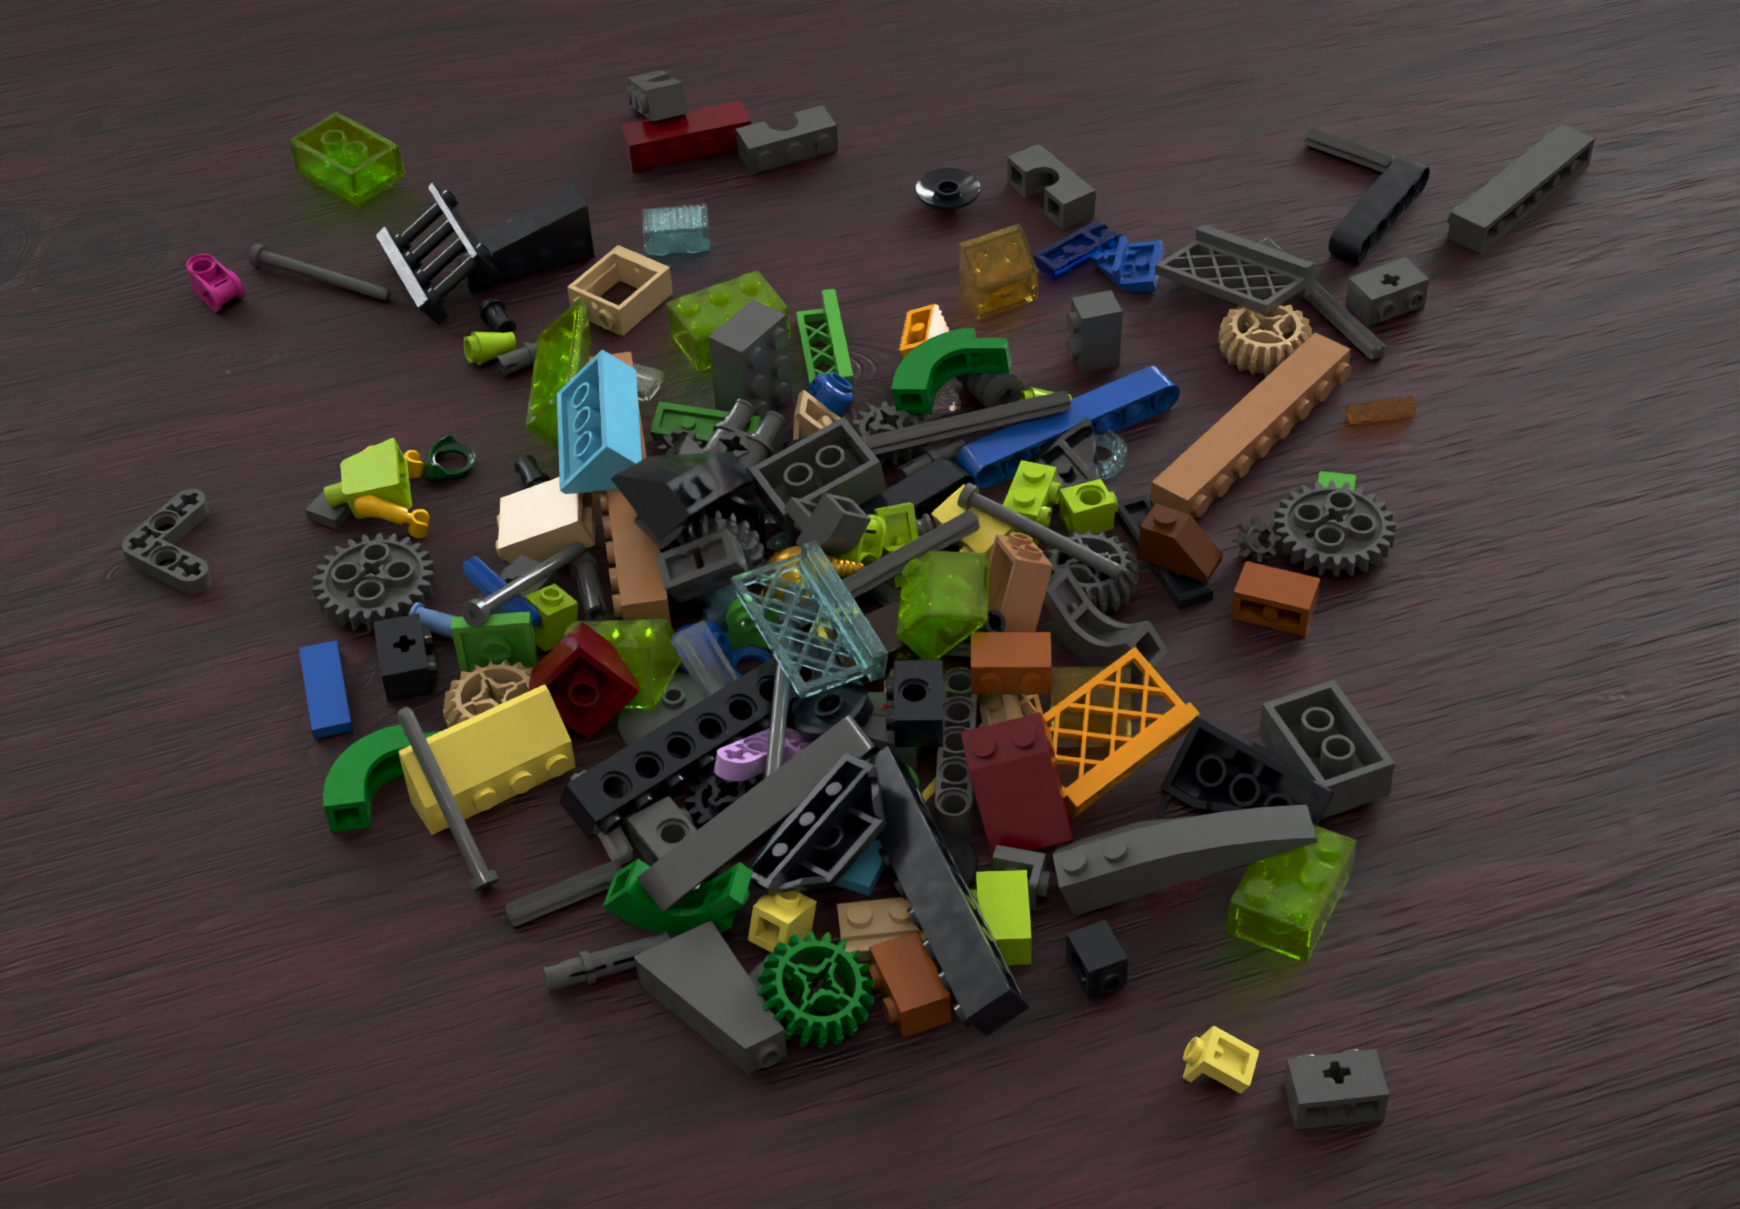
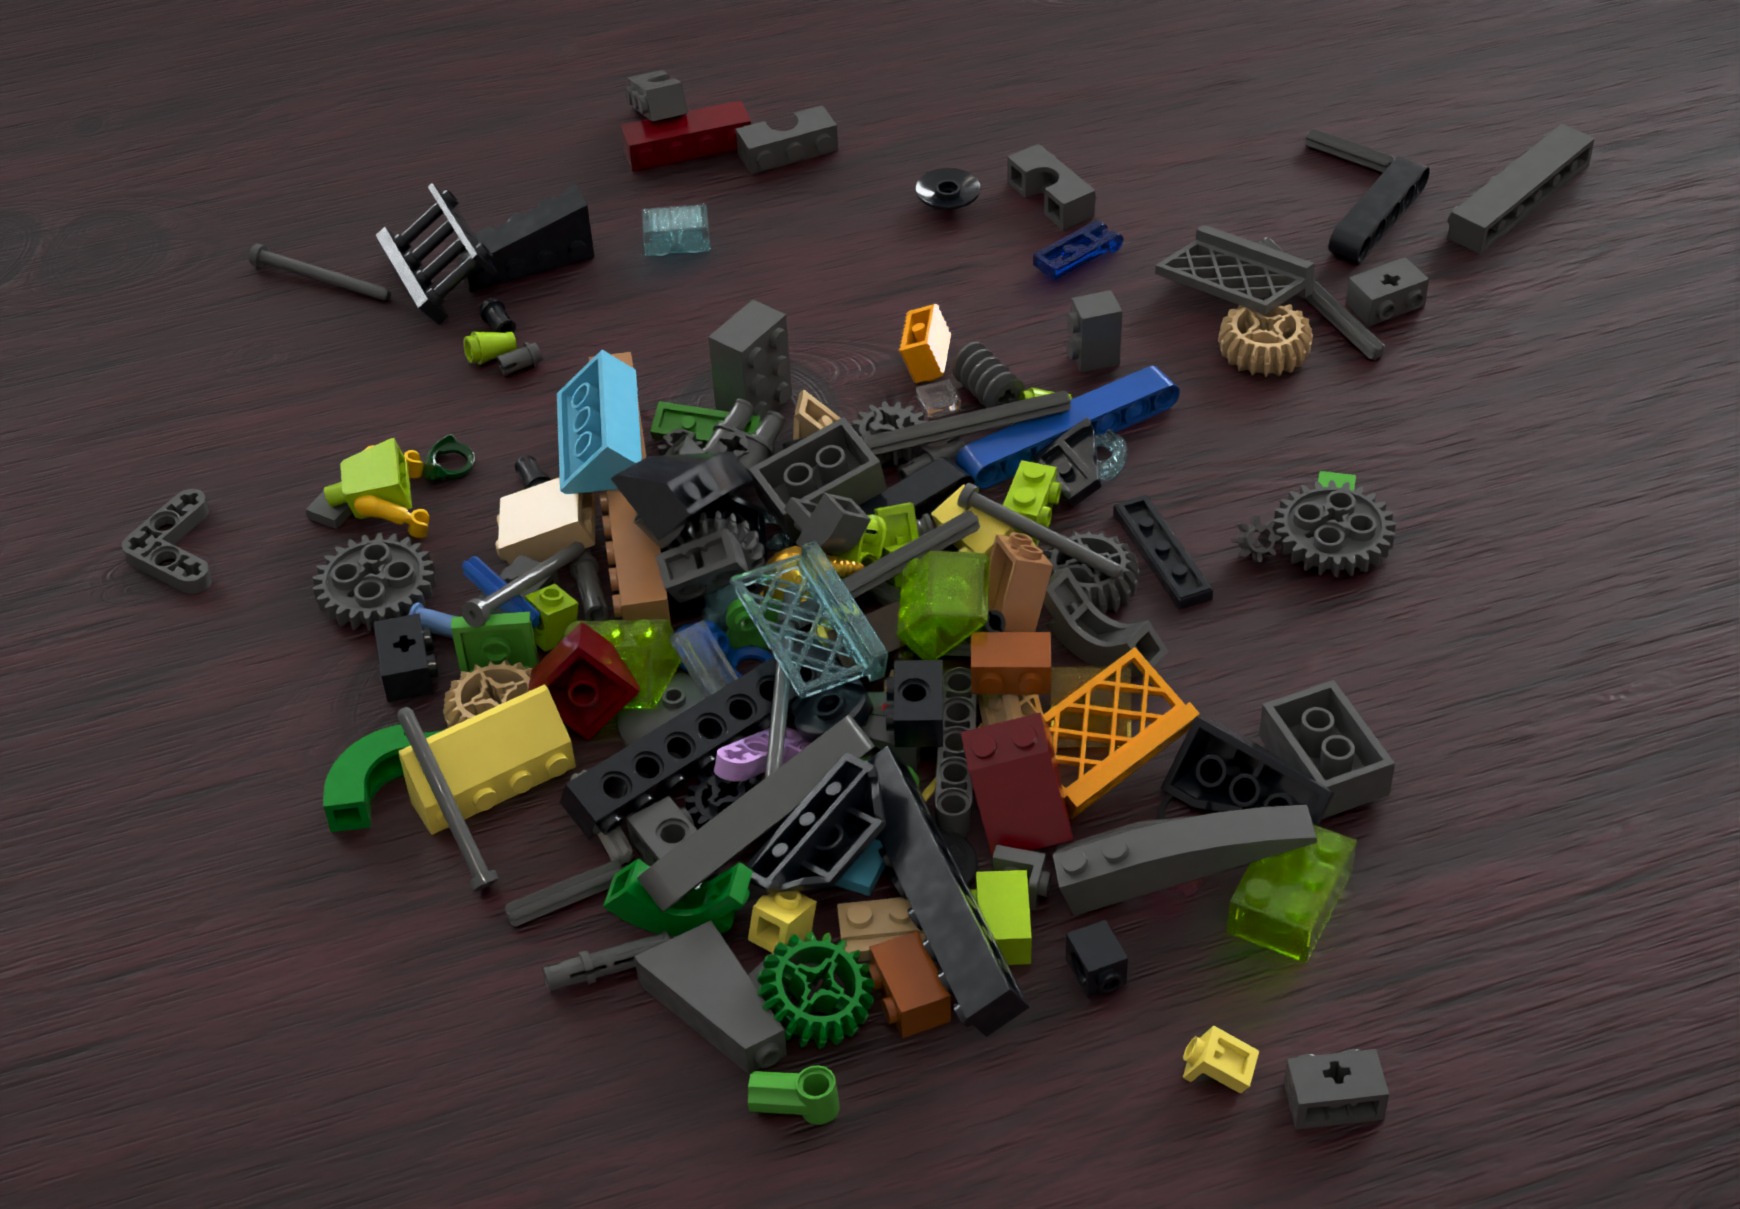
(213, 281): dark pink piece -> none
(325, 689): blue tile -> none
(347, 158): clear neon green brick -> none
(558, 357): clear neon green slope -> none
(621, 264): tan window -> none
(648, 381): clear tile -> none
(703, 312): clear neon green brick -> none
(796, 1094): none -> bright green piece
(832, 392): blue head -> none
(836, 351): bright green fence -> none
(942, 359): green arch -> none
(997, 271): clear yellow slope -> none
(1088, 507): lime brick -> none
(1131, 264): blue slope -> none
(1178, 544): reddish brown slope -> none
(1252, 427): medium nougat brick -> none
(1275, 598): dark orange brick -> none
(1381, 410): clear orange axle -> none

